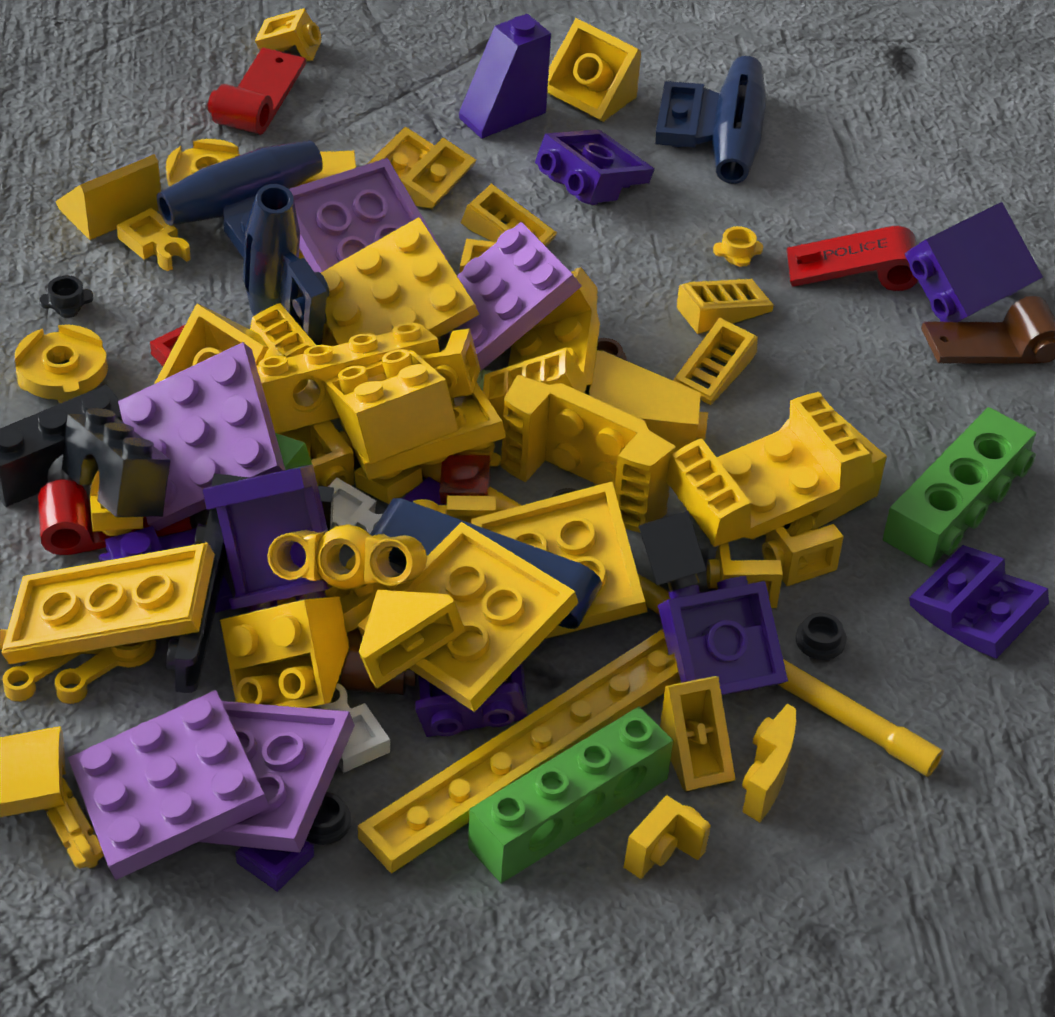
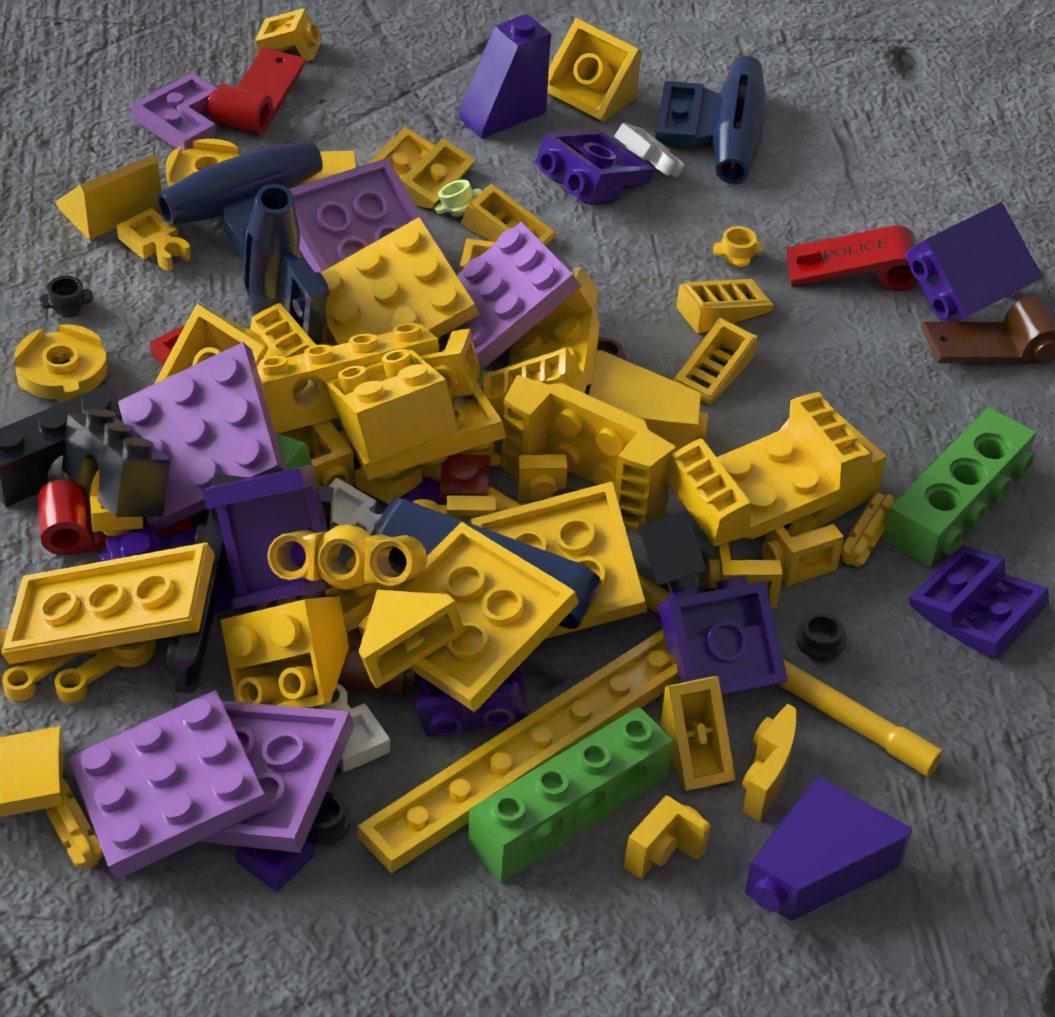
(176, 112): none -> medium lavender plate
(456, 197): none -> yellowish green plate
(540, 476): none -> yellow plate
(649, 148): none -> white plate
(824, 851): none -> dark purple slope
(867, 530): none -> yellow axle

